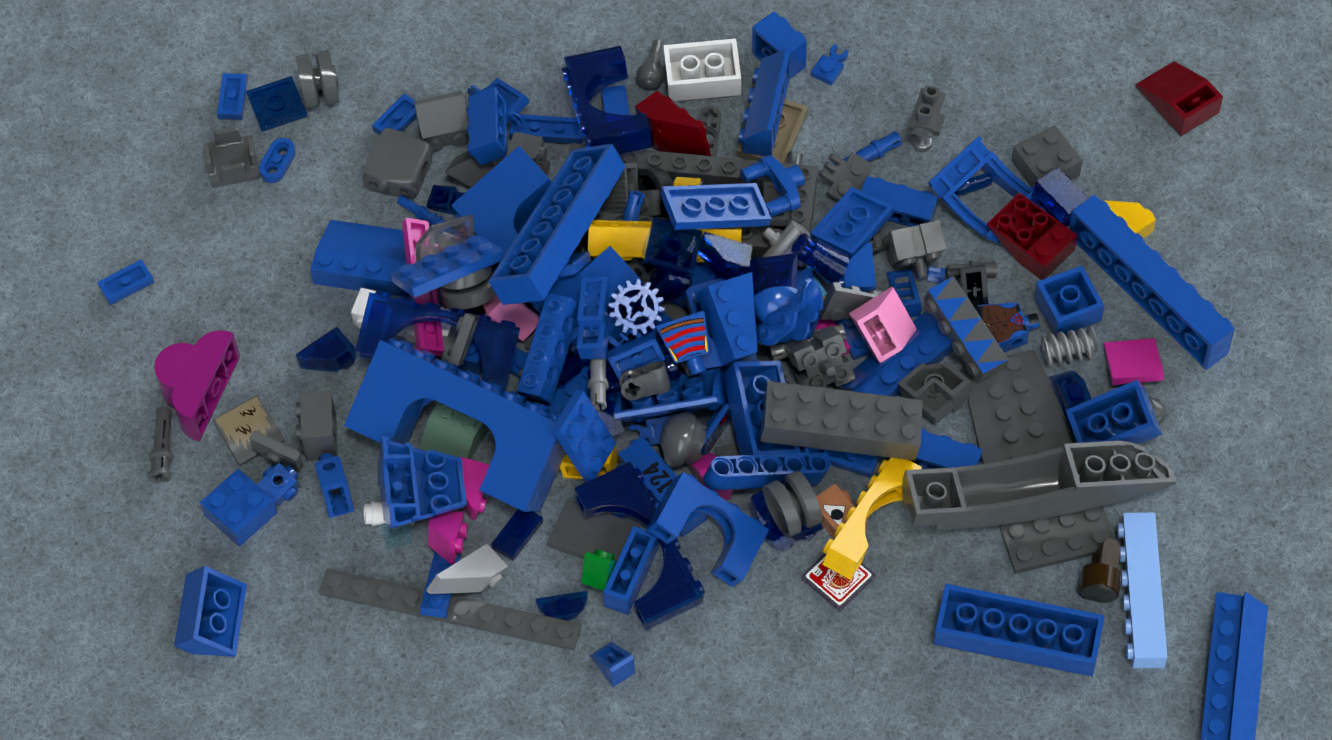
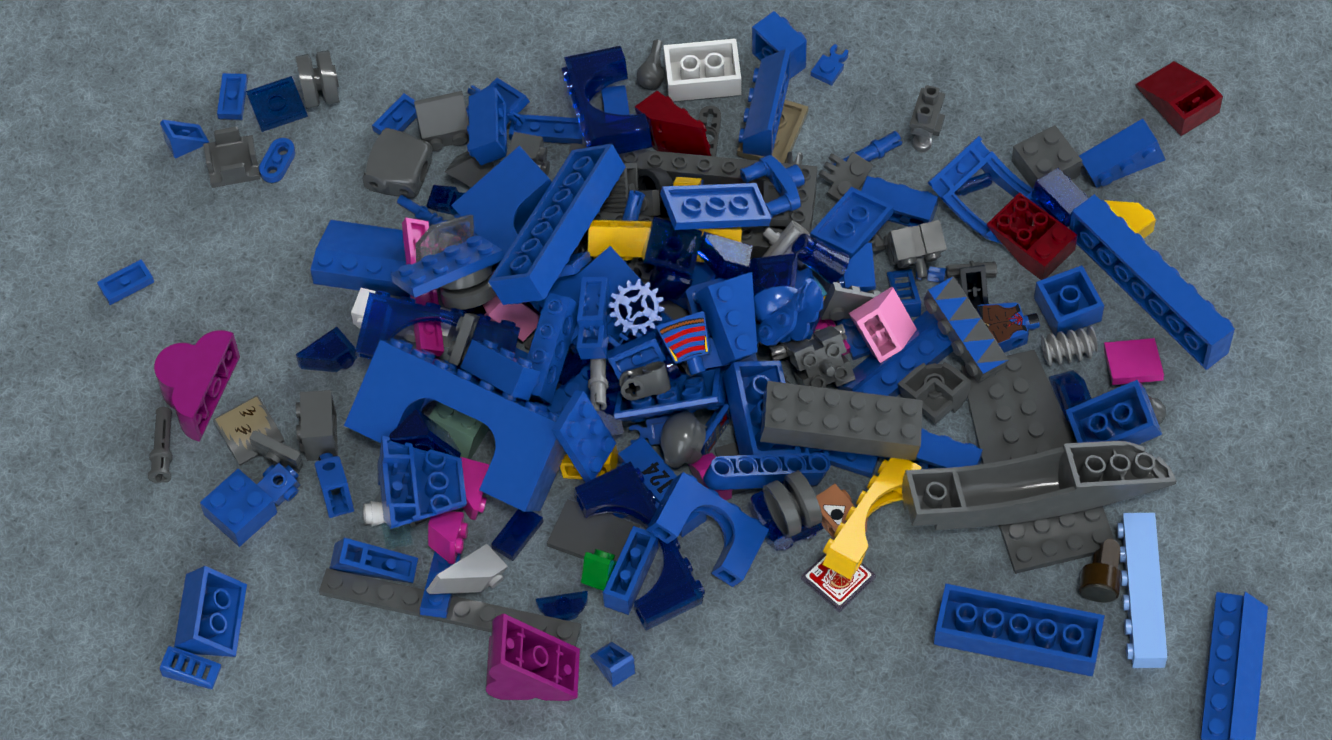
(182, 137): none -> blue slope
(183, 656): none -> blue slope
(372, 561): none -> blue slope
(424, 434): none -> clear blue slope
(500, 368): none -> blue brick
(530, 663): none -> magenta brick
(1122, 154): none -> blue wedge

